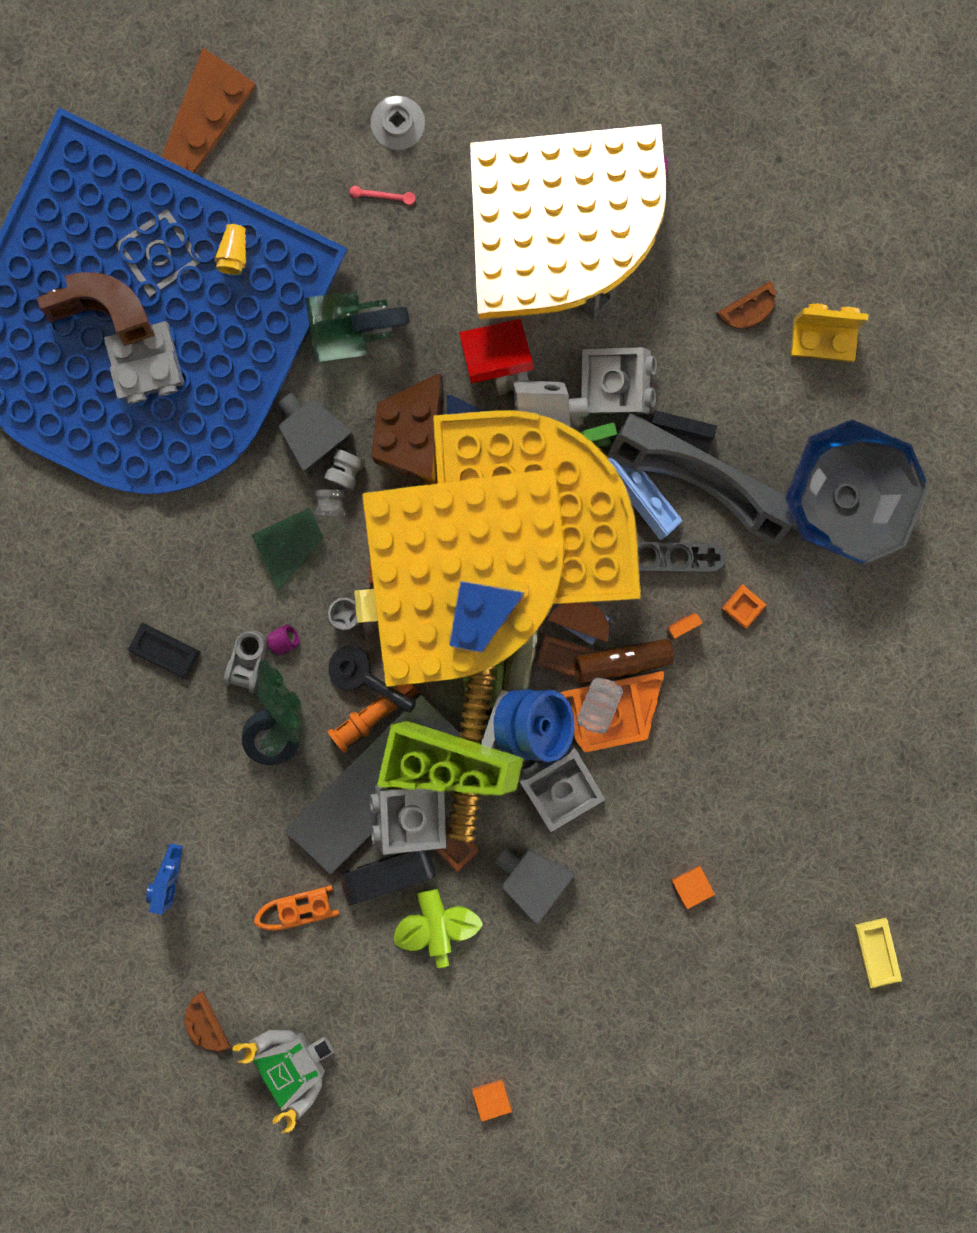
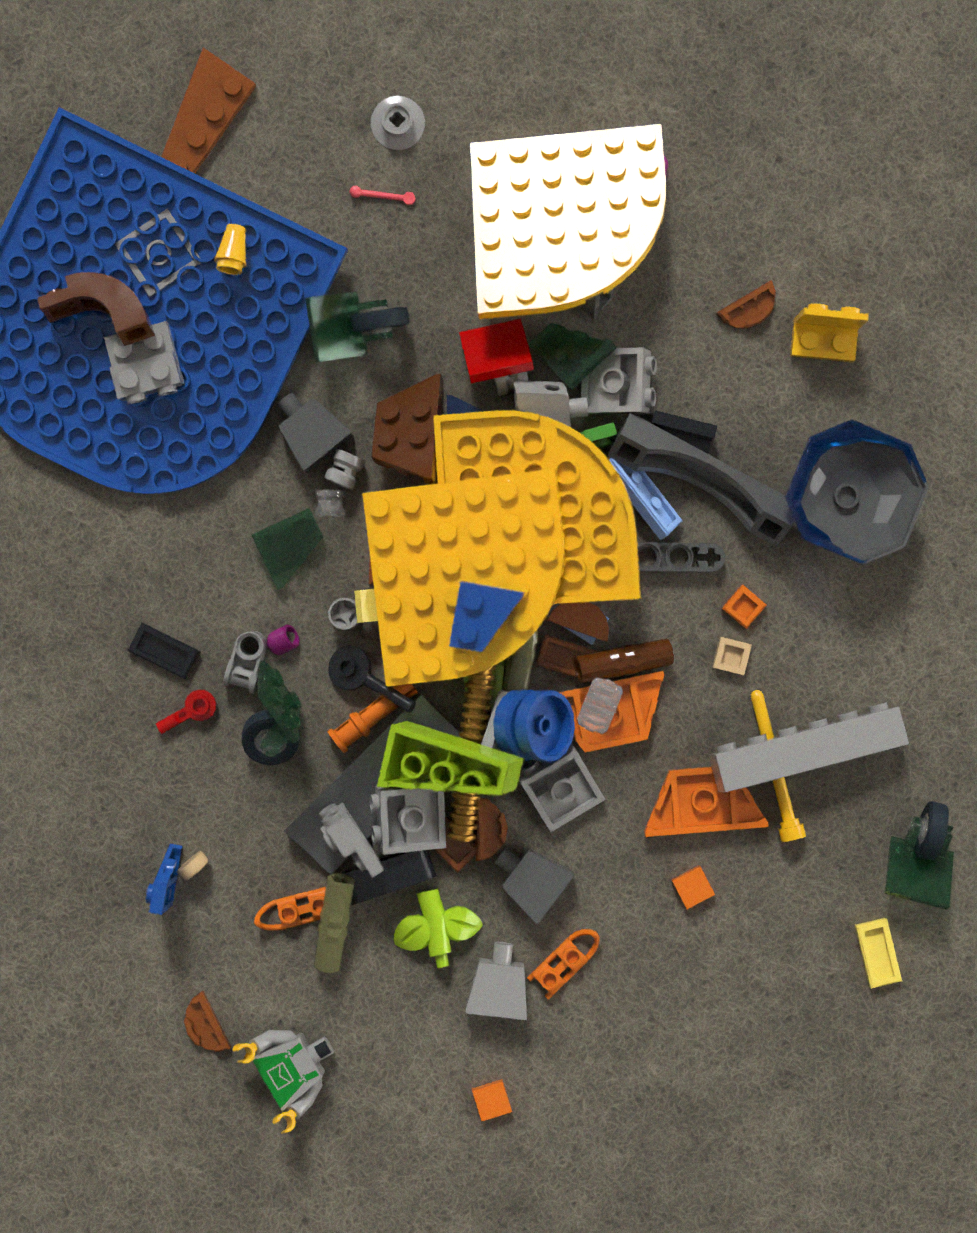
(192, 866): none -> tan tile
(198, 705): none -> red plate
(334, 922): none -> olive axle
(344, 834): none -> light grey plate
(490, 830): none -> dark orange tile
(498, 986): none -> light grey torso
(570, 353): none -> clear green wing
(570, 956): none -> orange piece
(684, 625): orange tile -> none
(693, 805): none -> orange wing
(731, 655): none -> tan tile
(790, 828): none -> yellow piece
(809, 748): none -> light grey brick
(921, 864): none -> clear green plate

